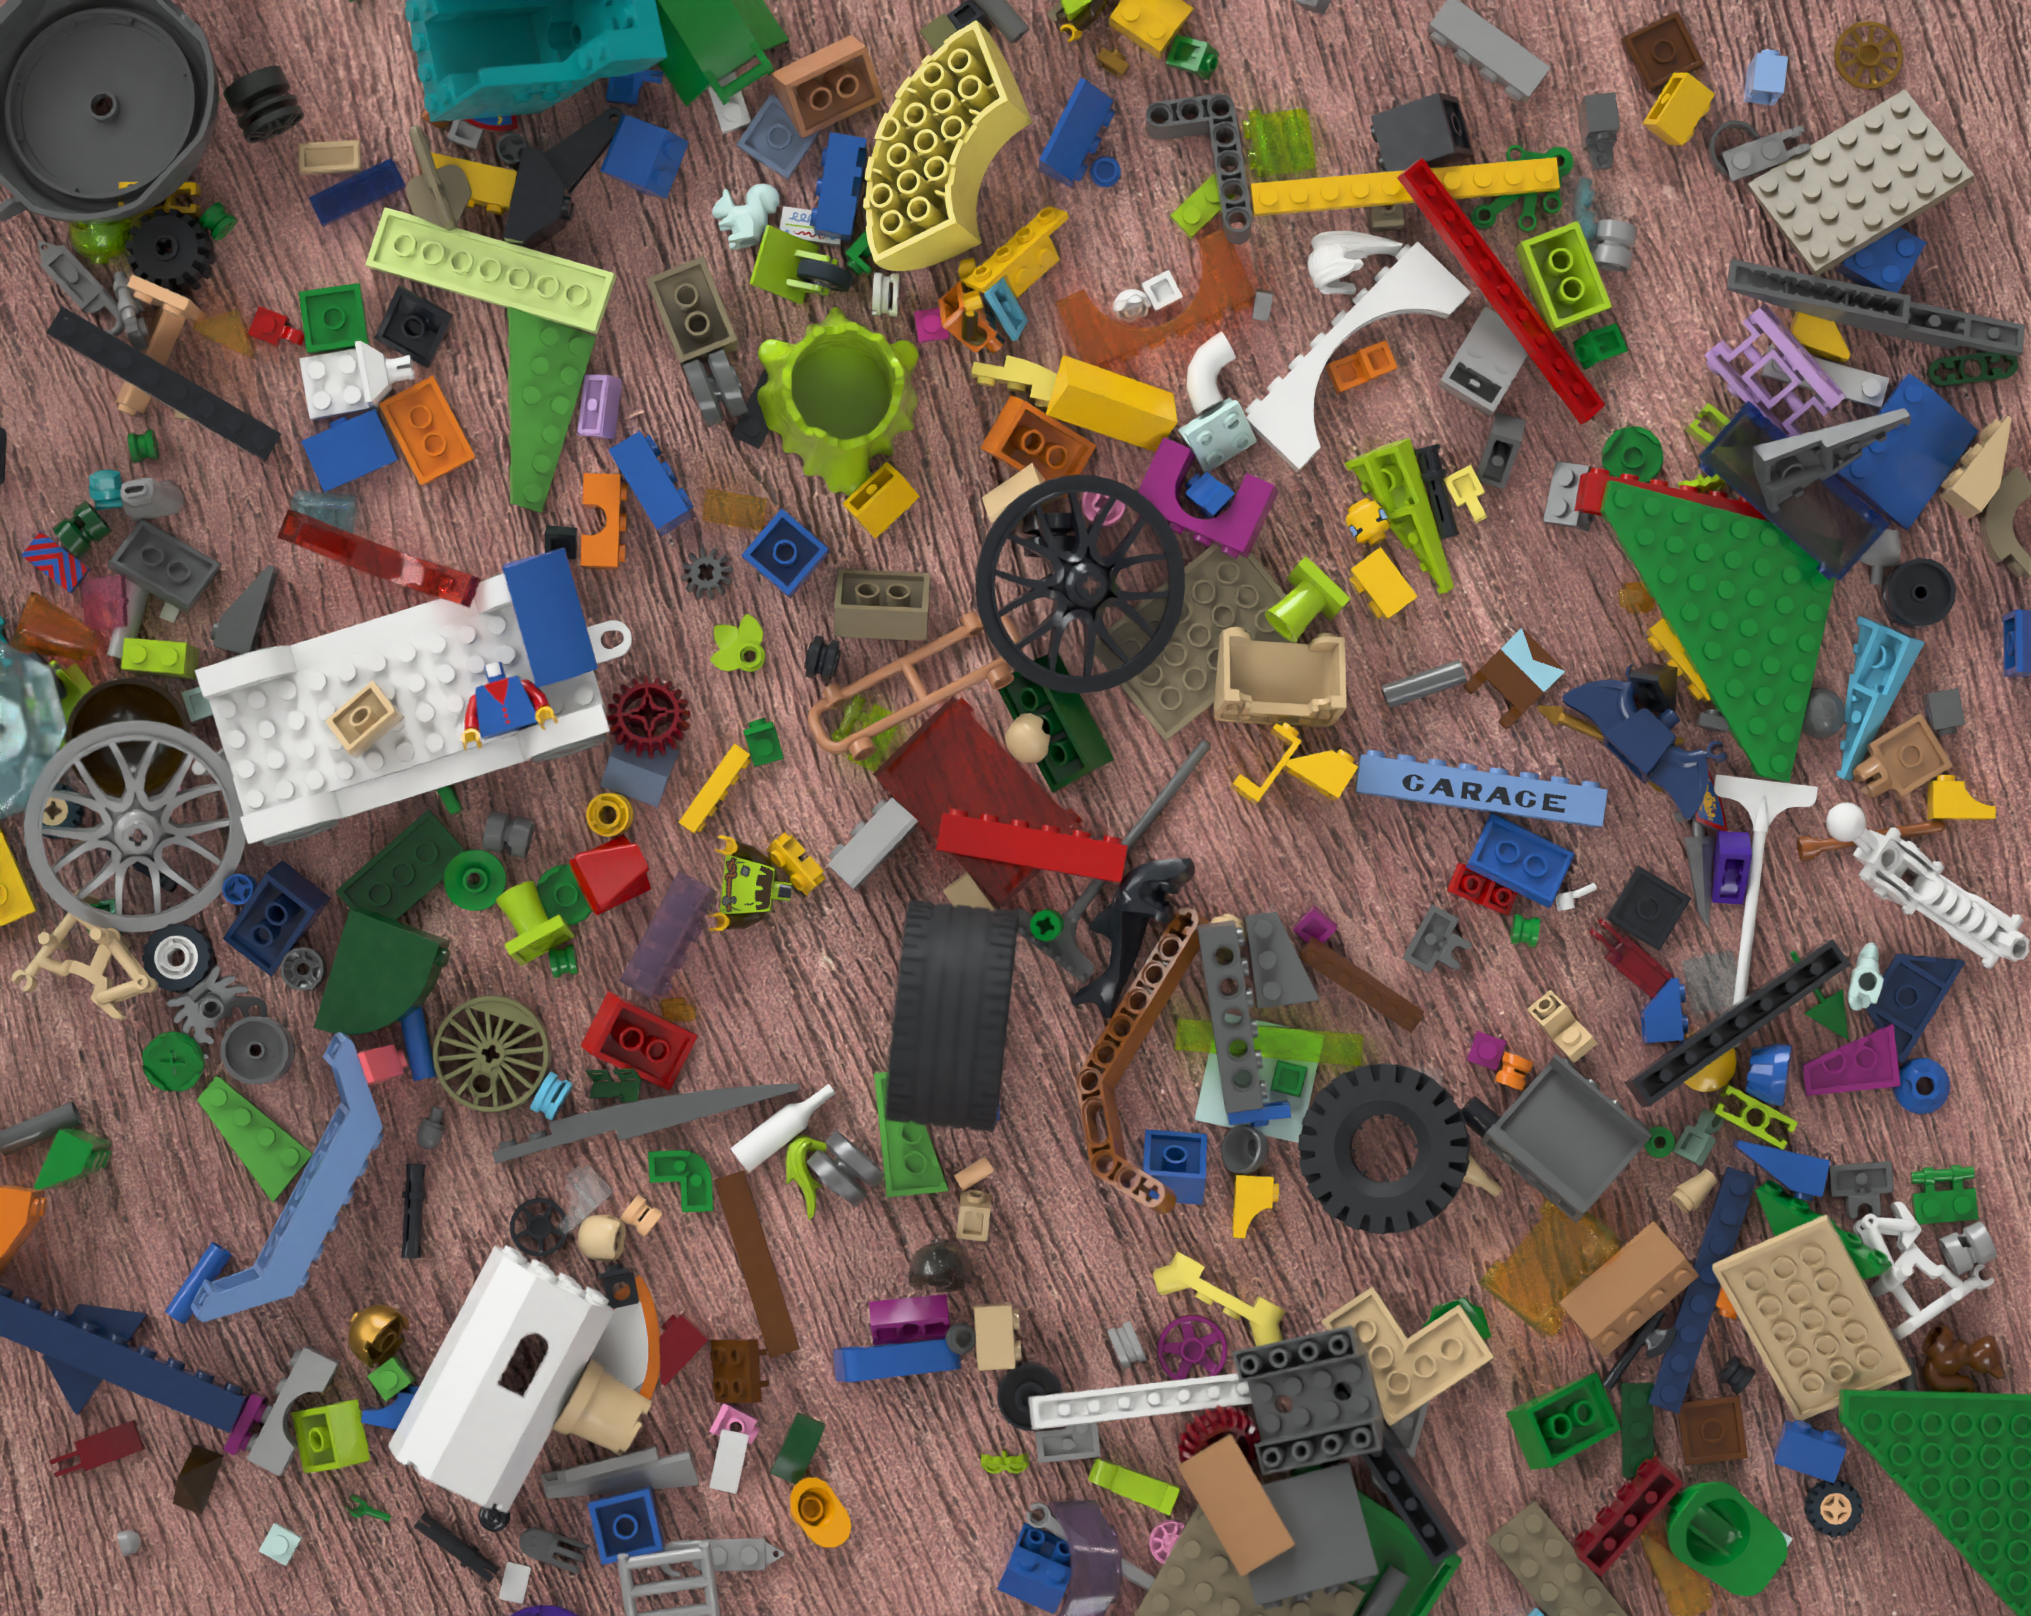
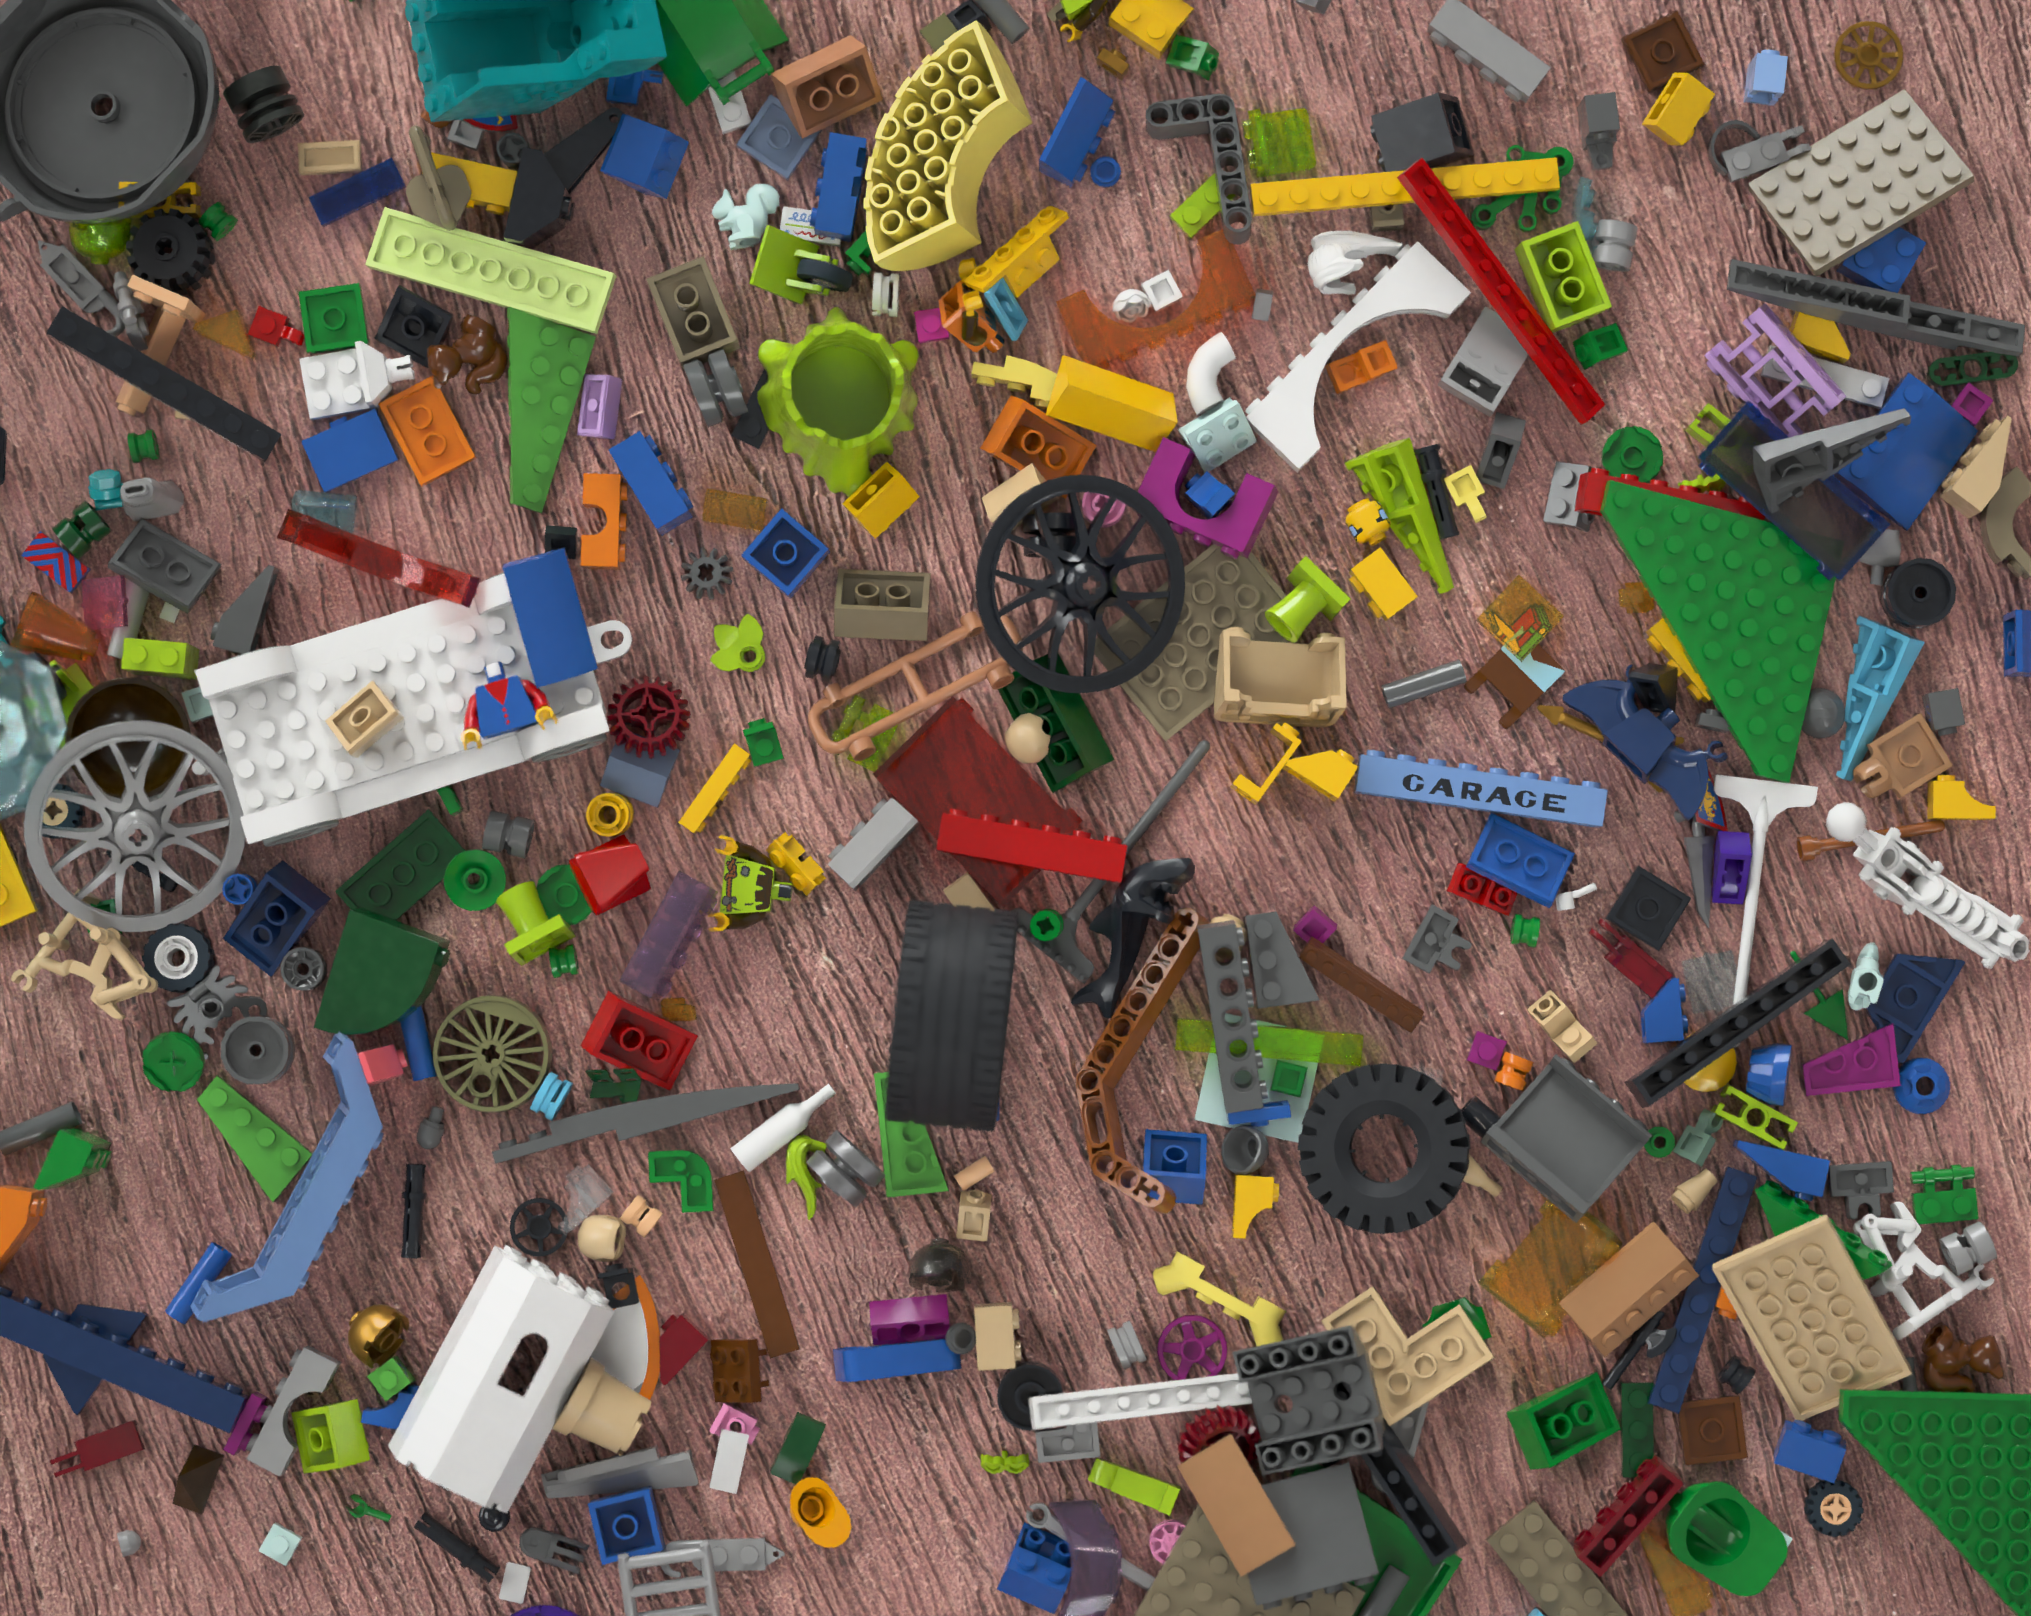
(474, 348): none -> reddish brown animal
(1520, 618): none -> clear yellow tile
(1971, 403): none -> magenta plate

